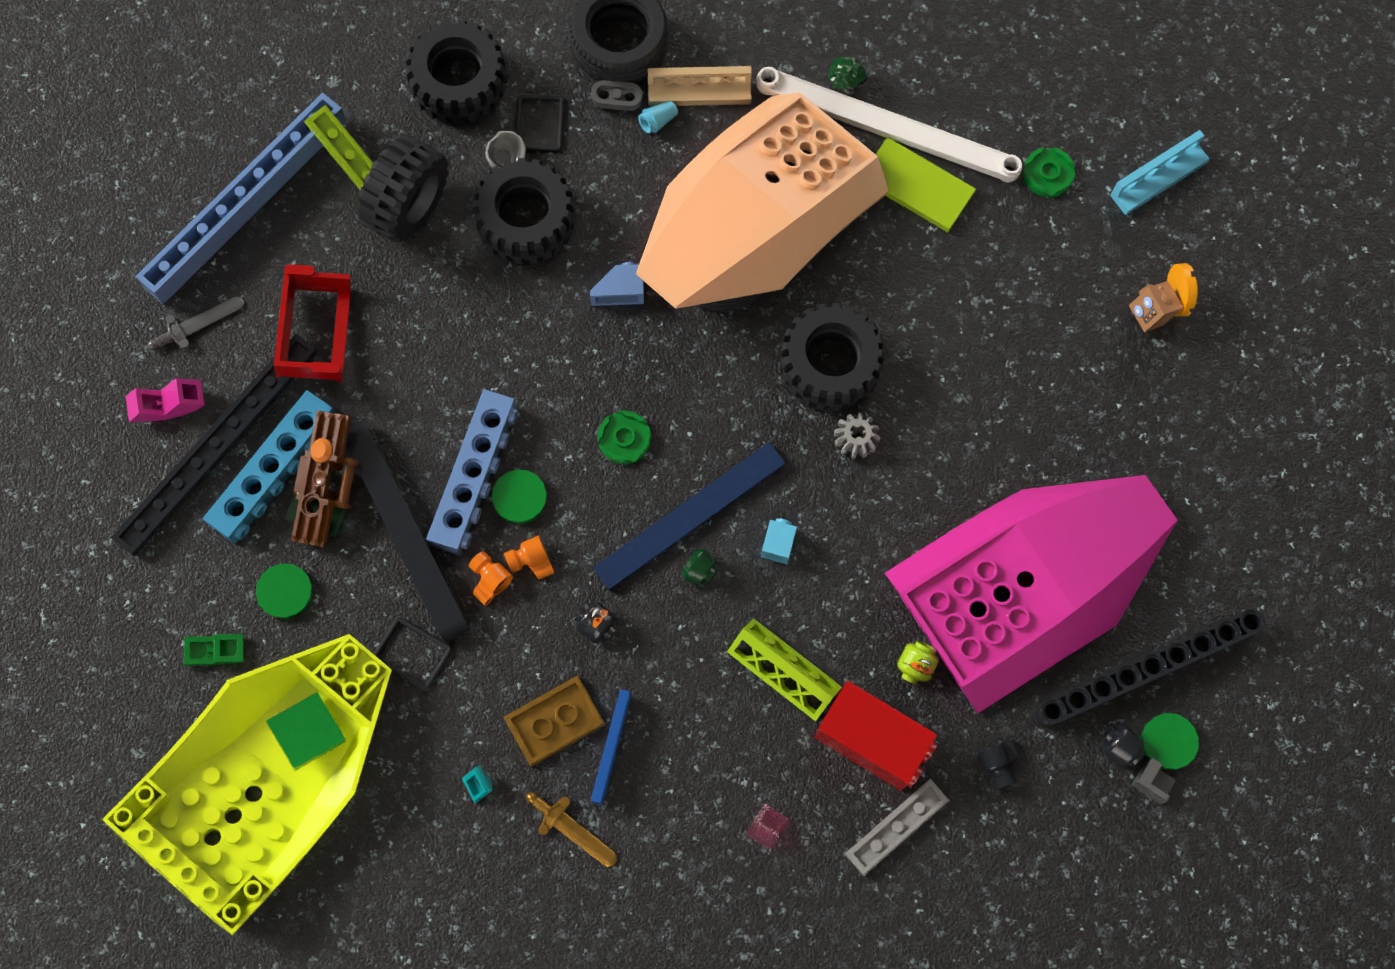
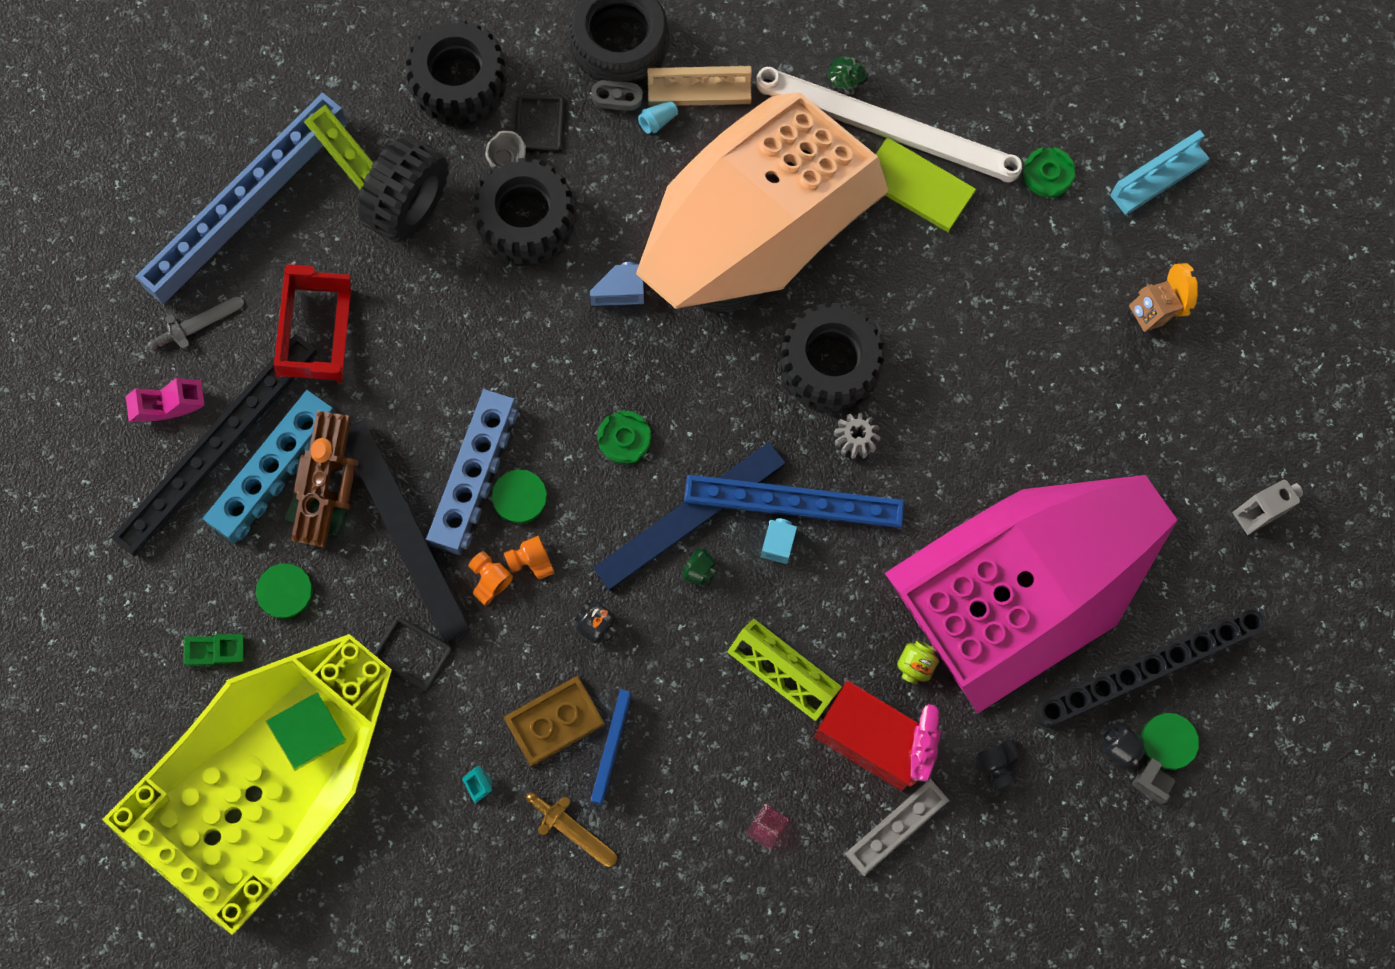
(794, 501): none -> blue tile
(925, 744): none -> dark pink hinge
(1274, 502): none -> light grey torso

